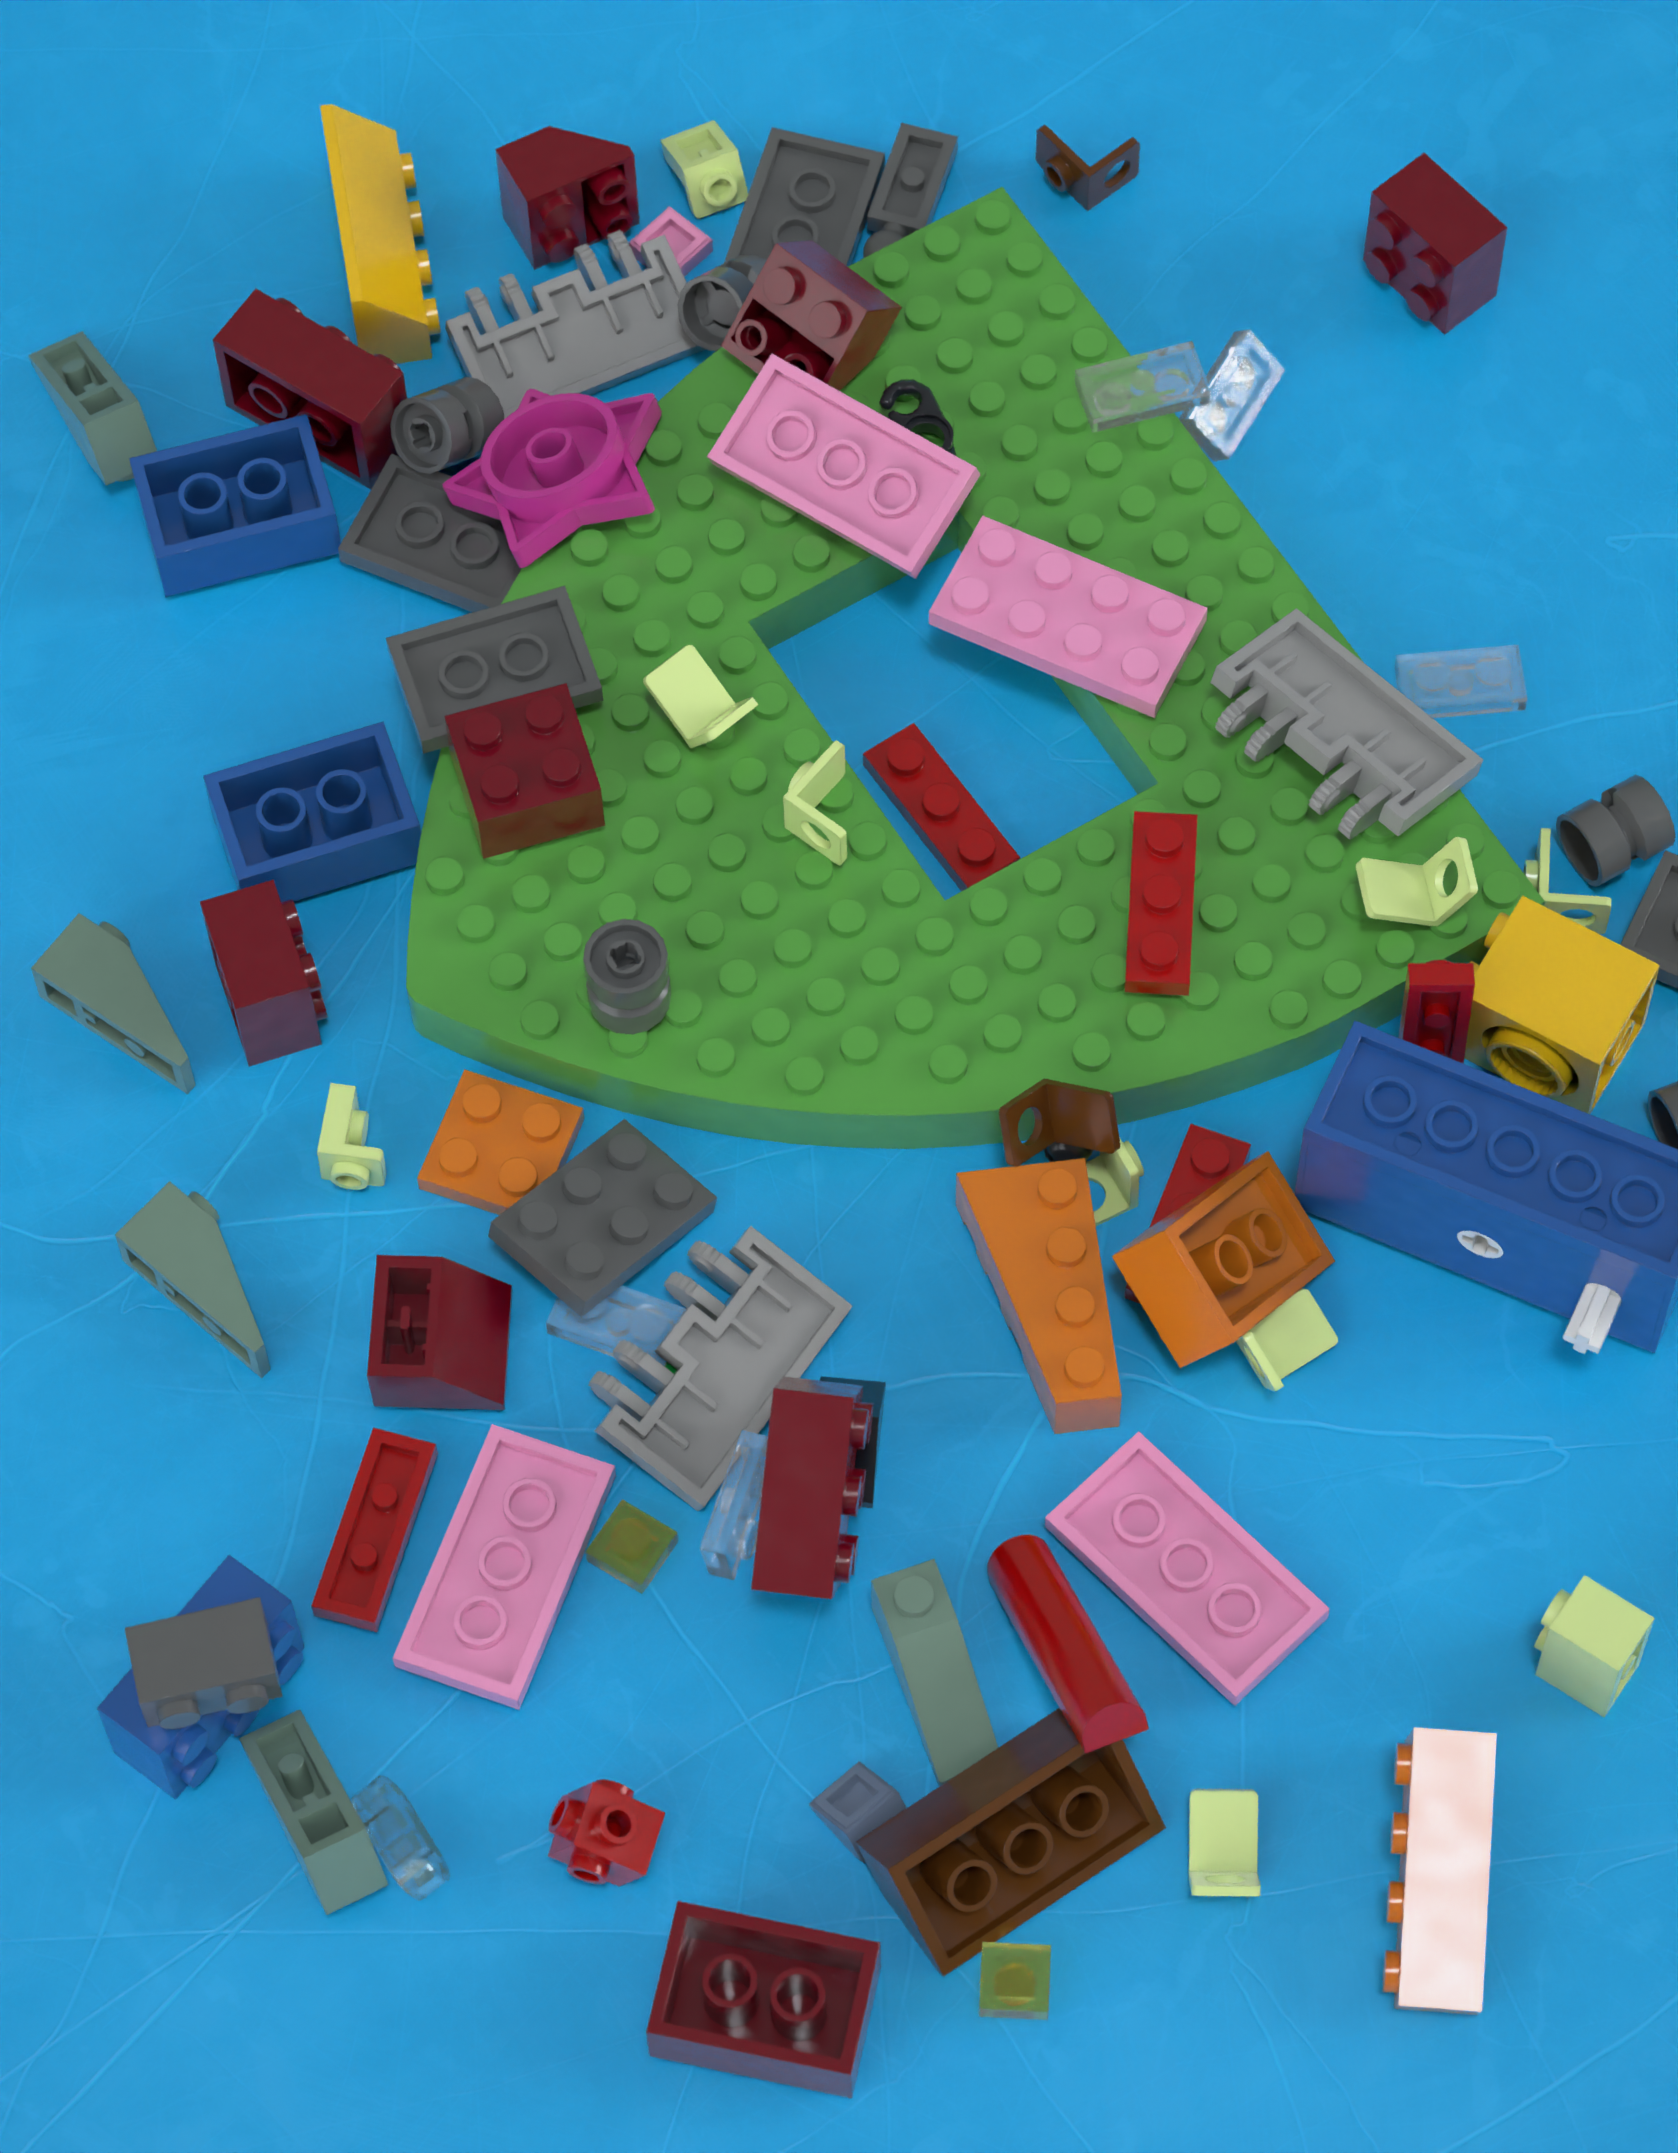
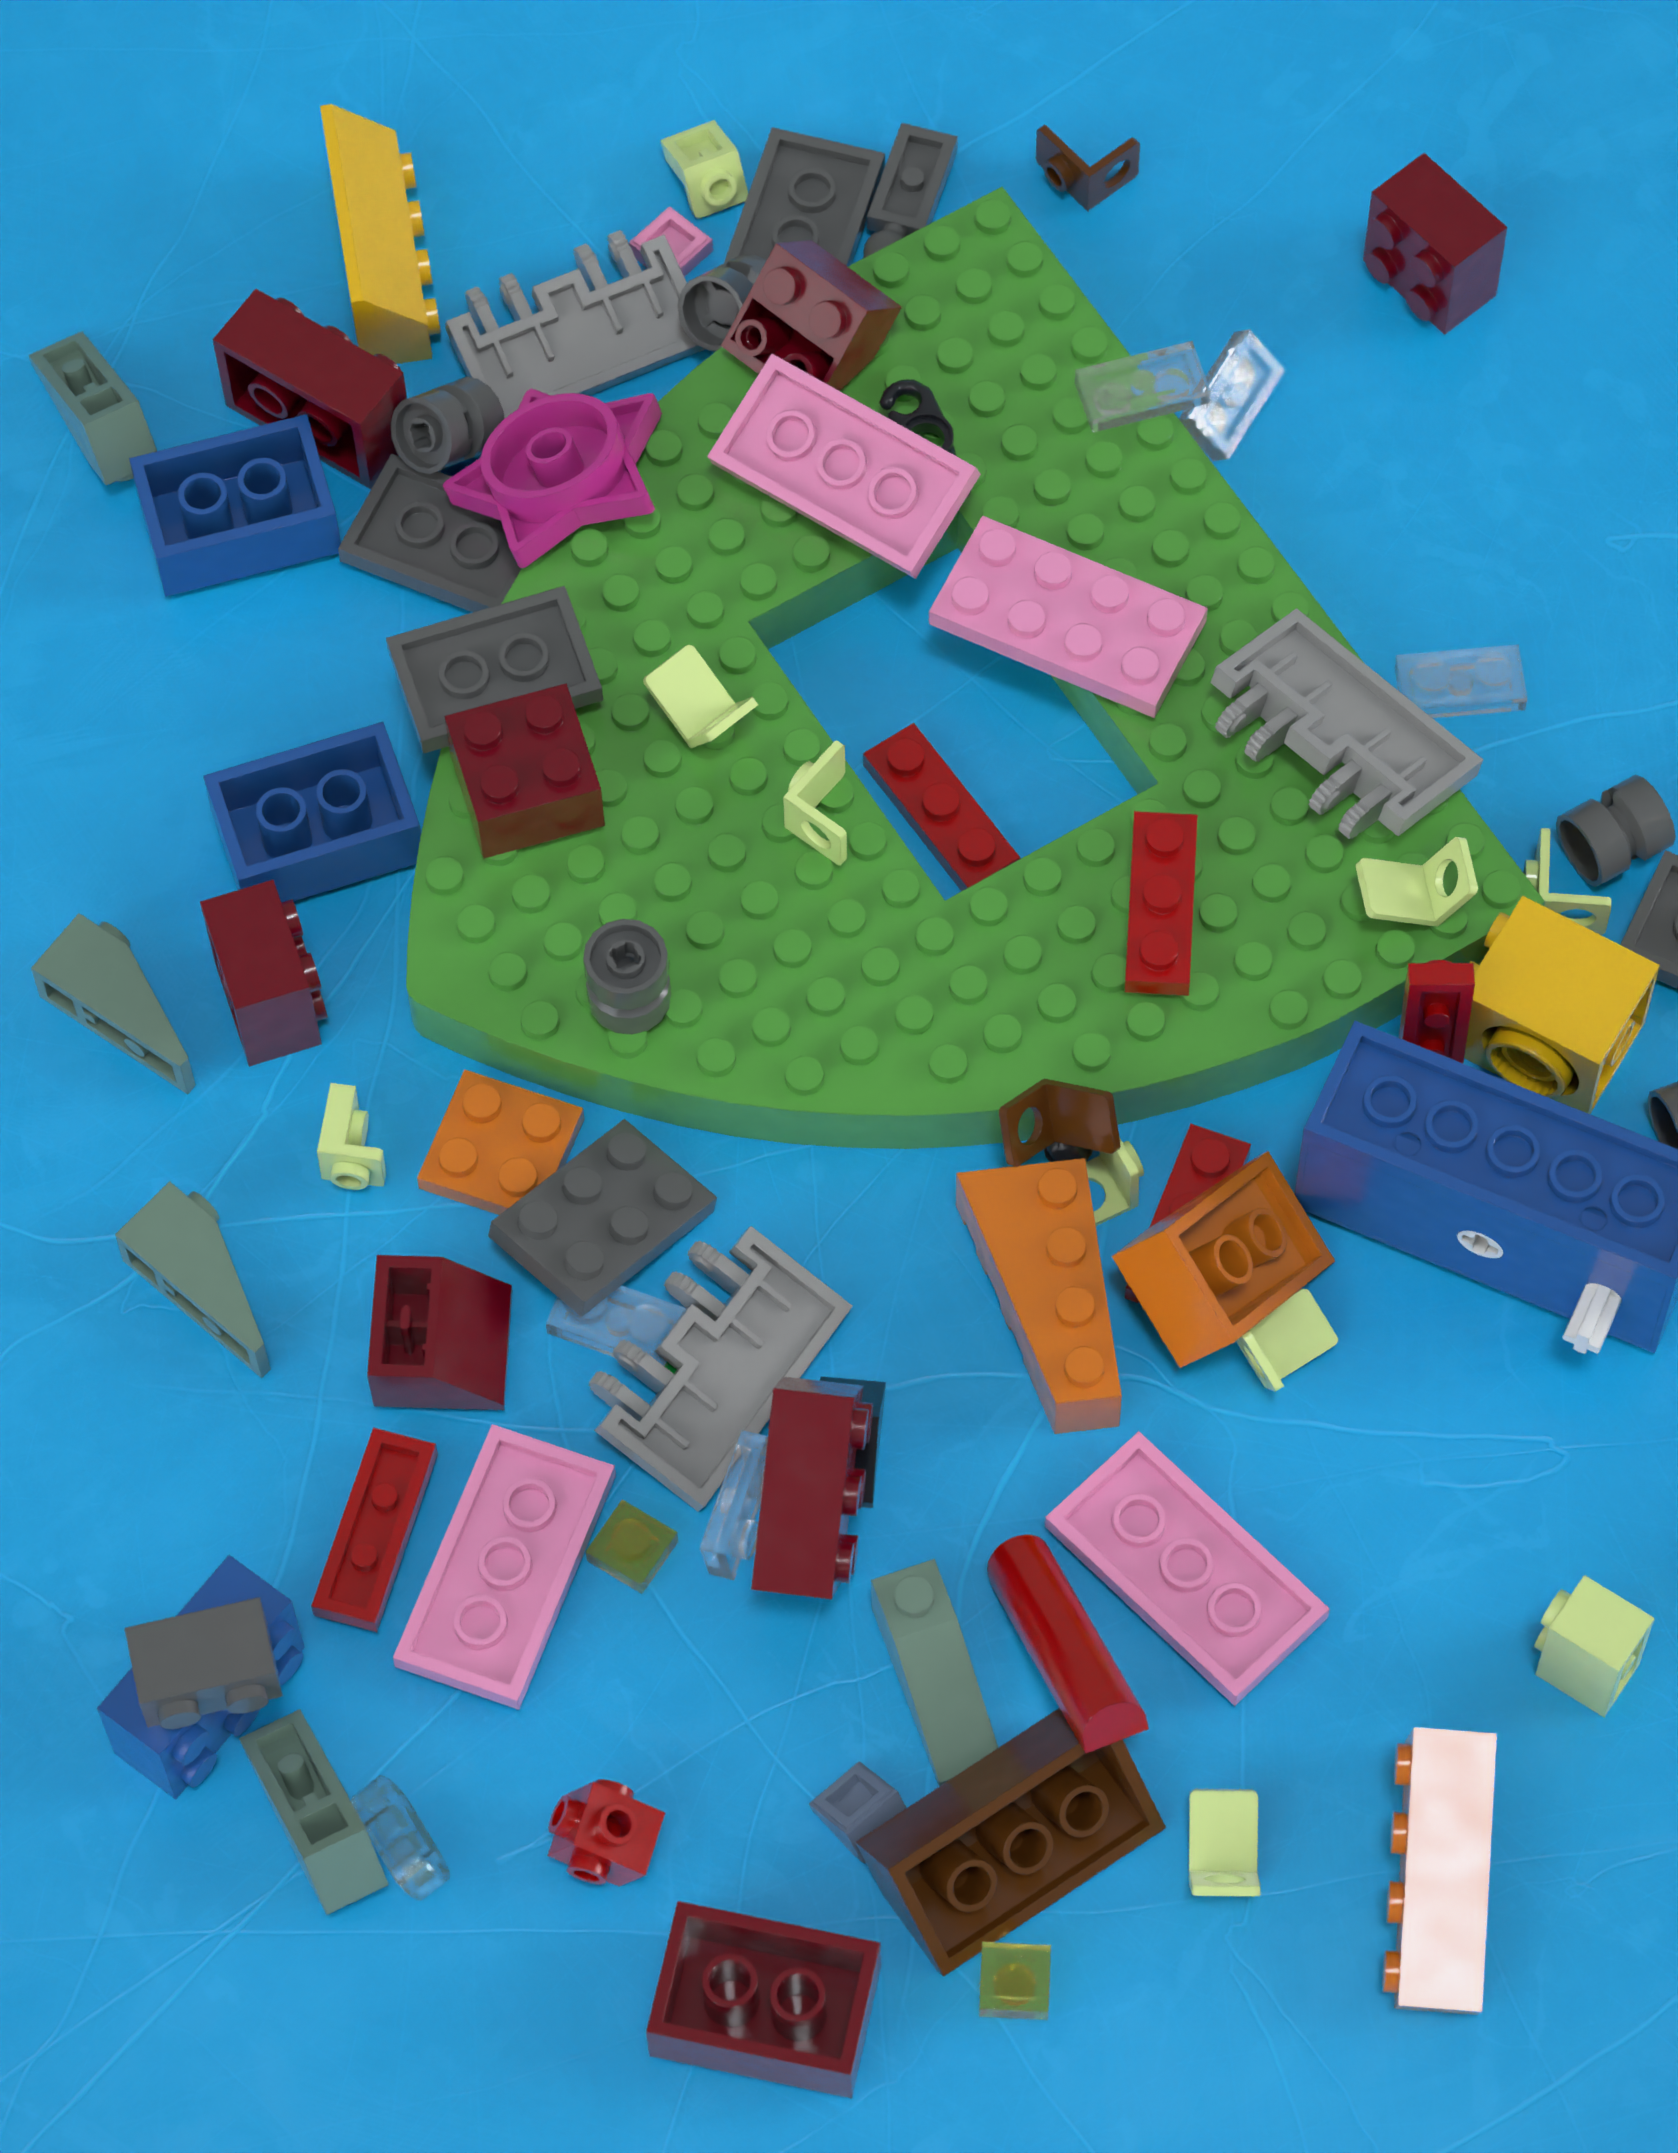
(565, 192): dark red slope -> none

